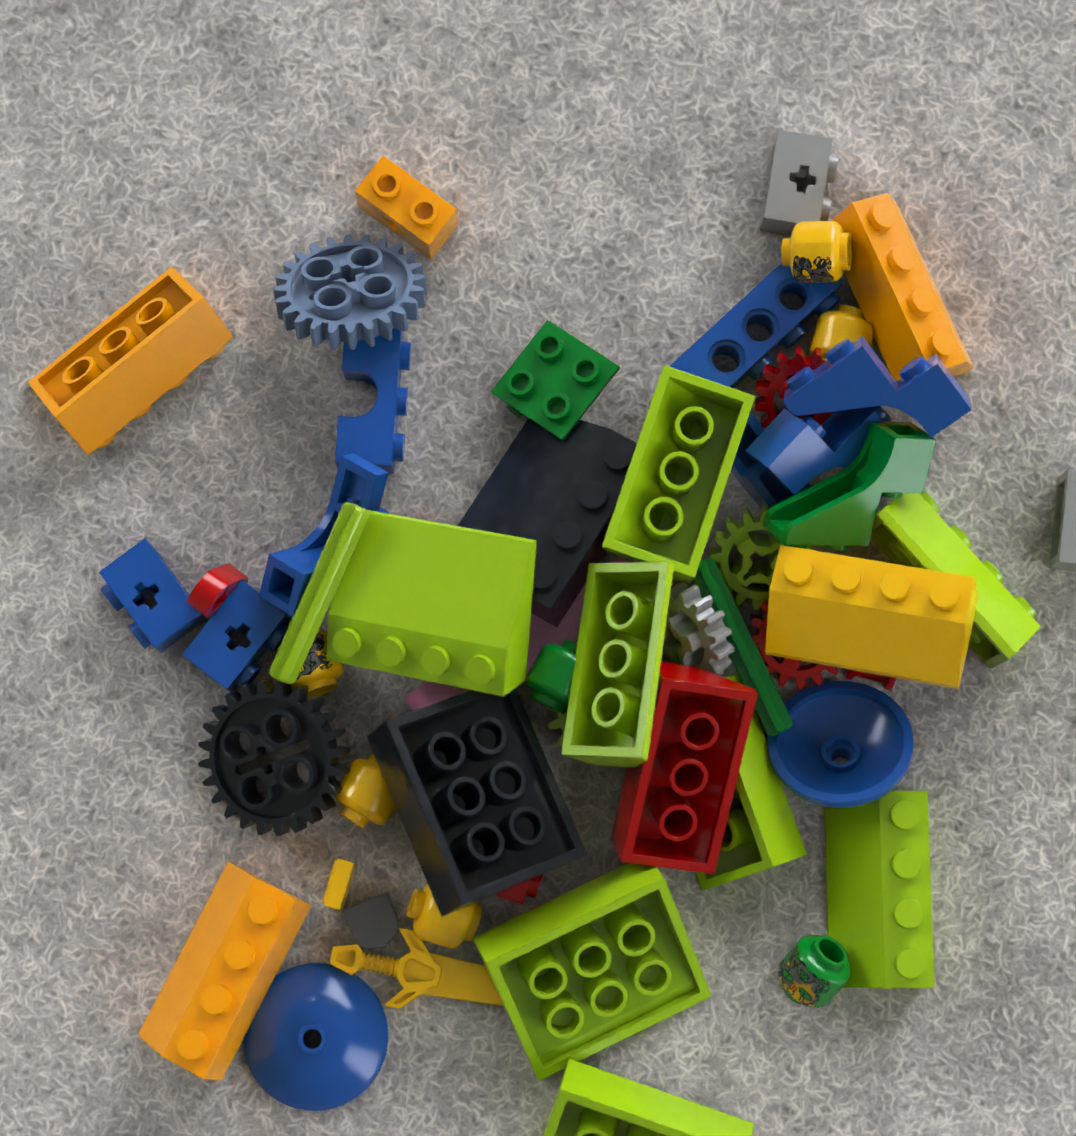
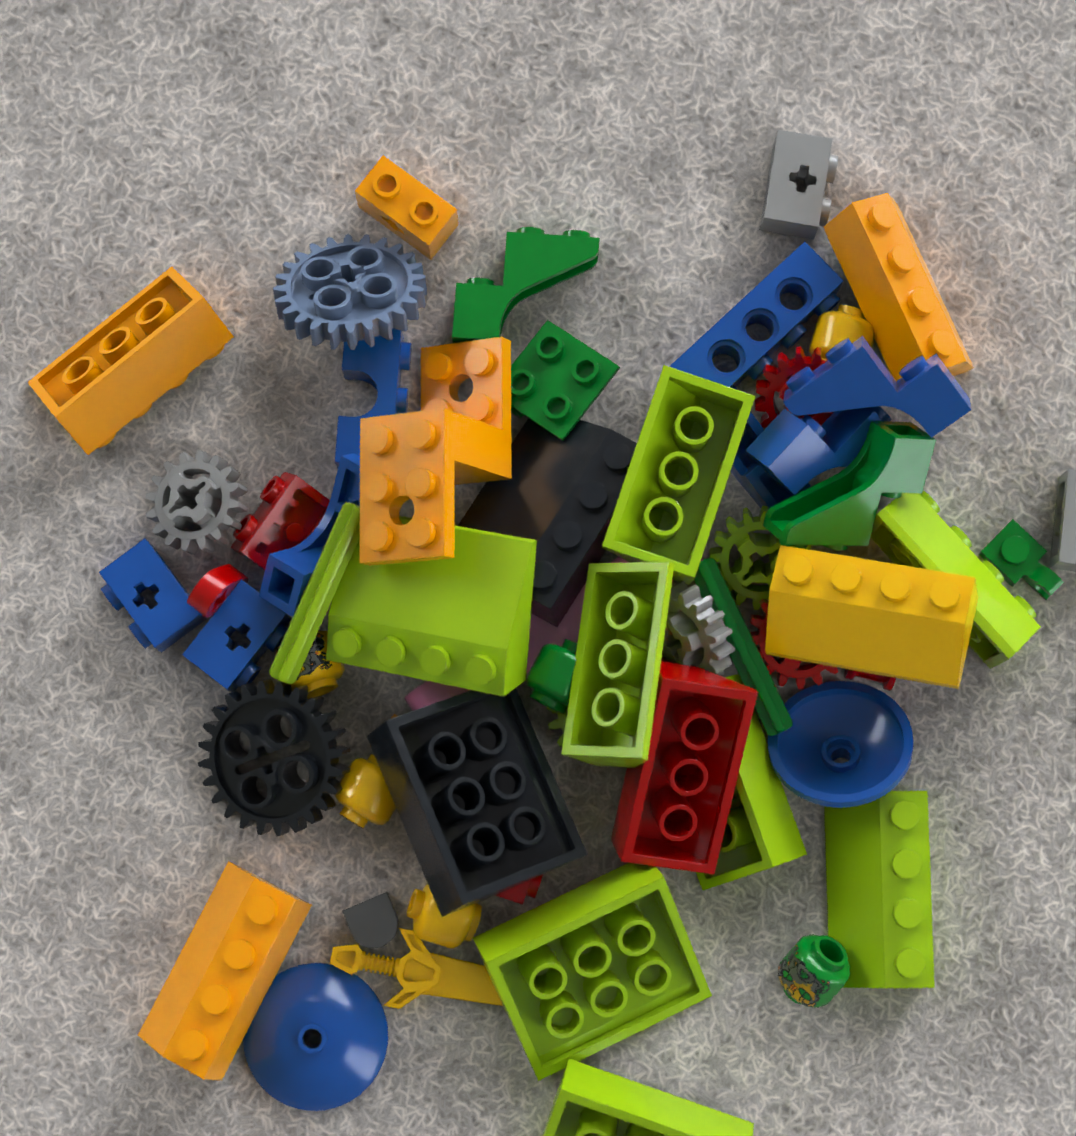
(193, 502): none -> light grey gear
(283, 519): none -> red bracket
(339, 884): yellow tile -> none
(433, 450): none -> light orange bracket
(531, 265): none -> green arch
(817, 251): yellow head -> none
(1017, 557): none -> green plate

